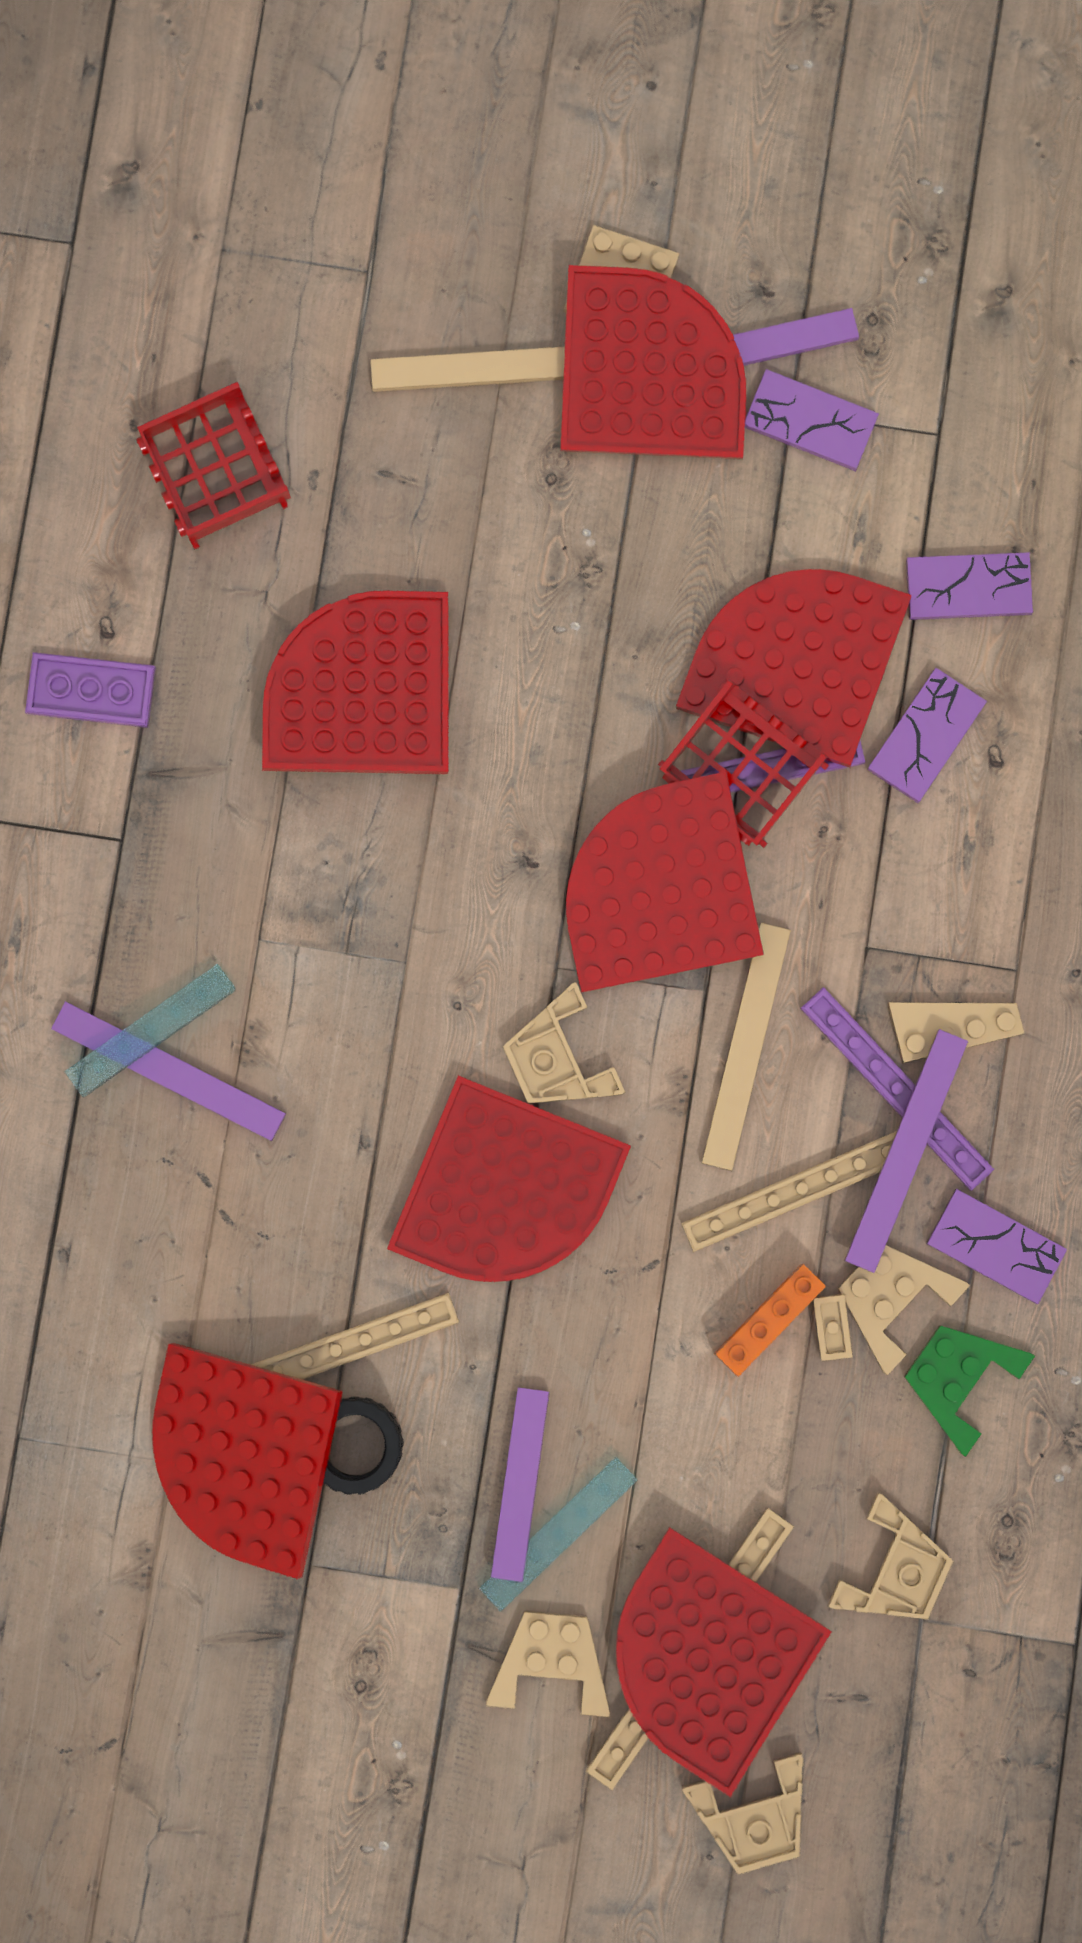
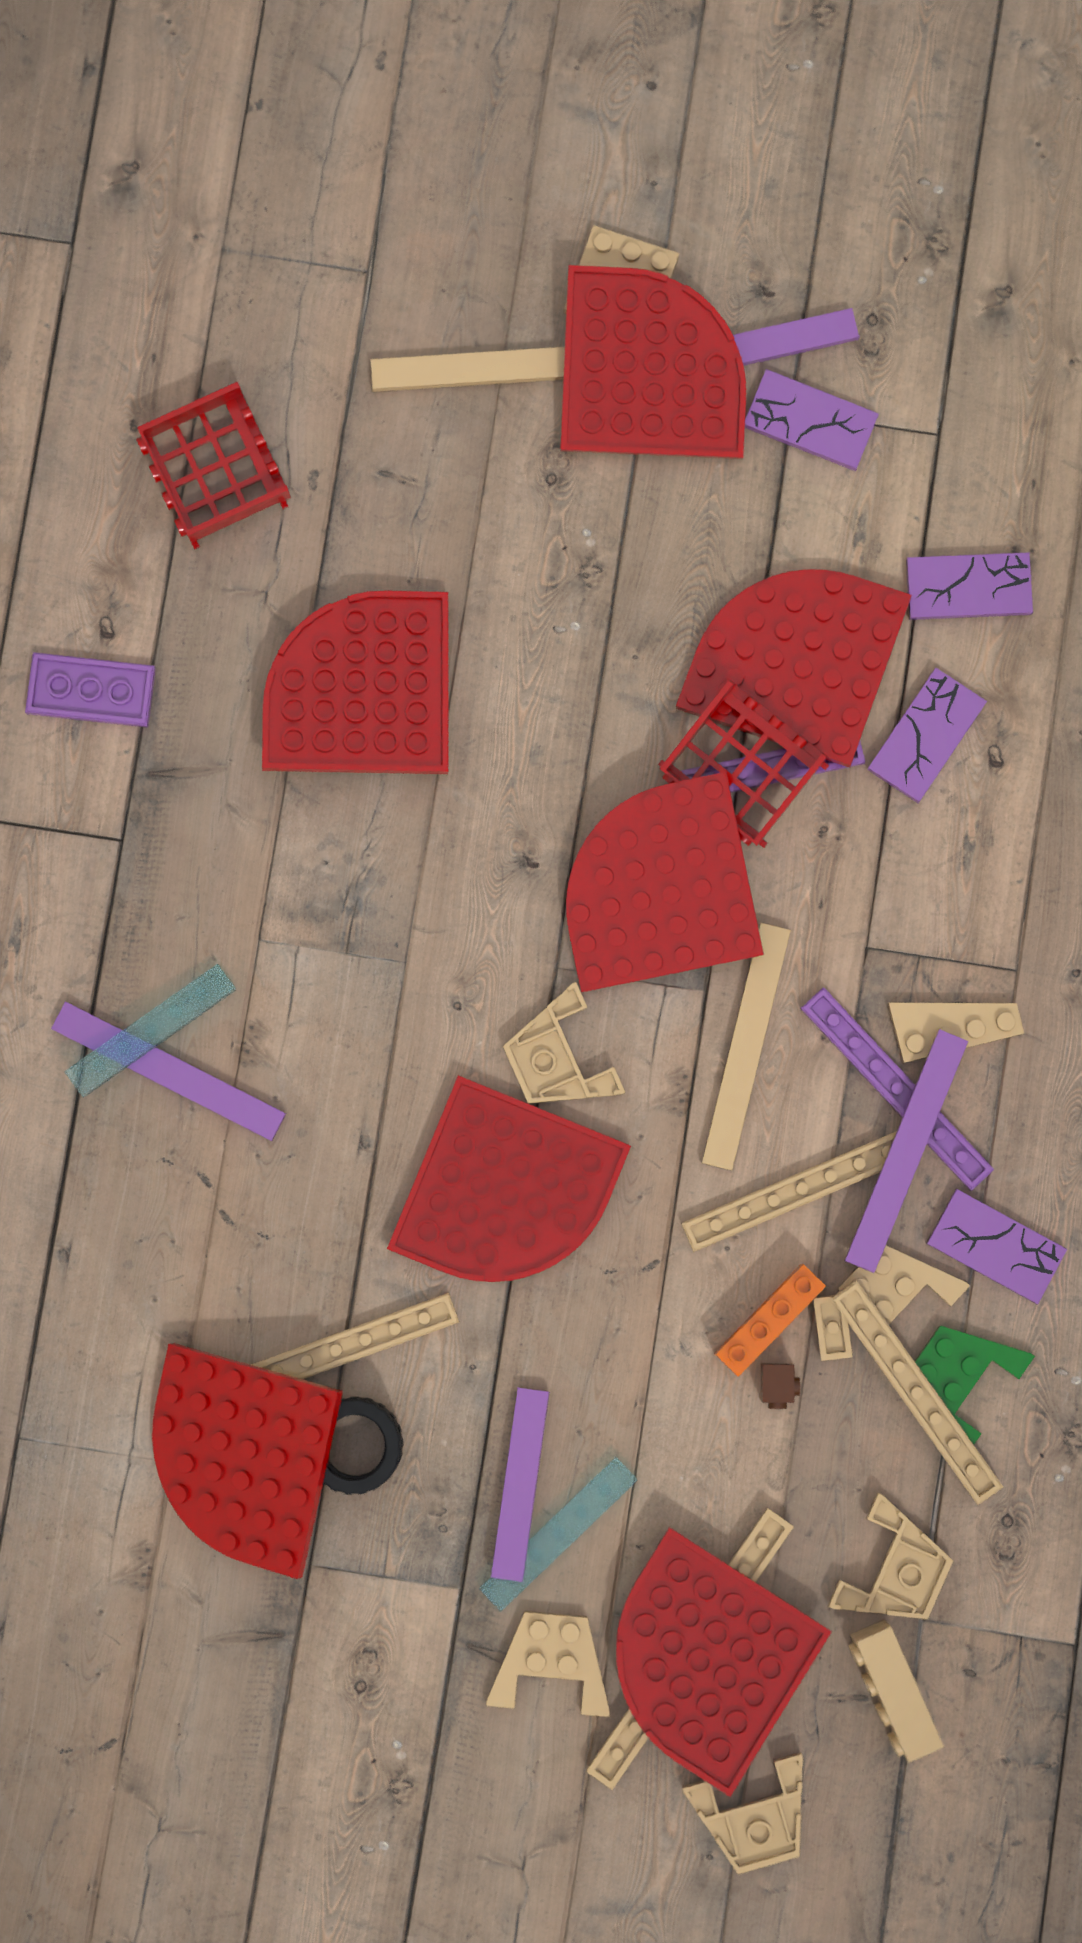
(778, 1385): none -> reddish brown brick
(897, 1692): none -> tan brick
(917, 1392): none -> tan tile

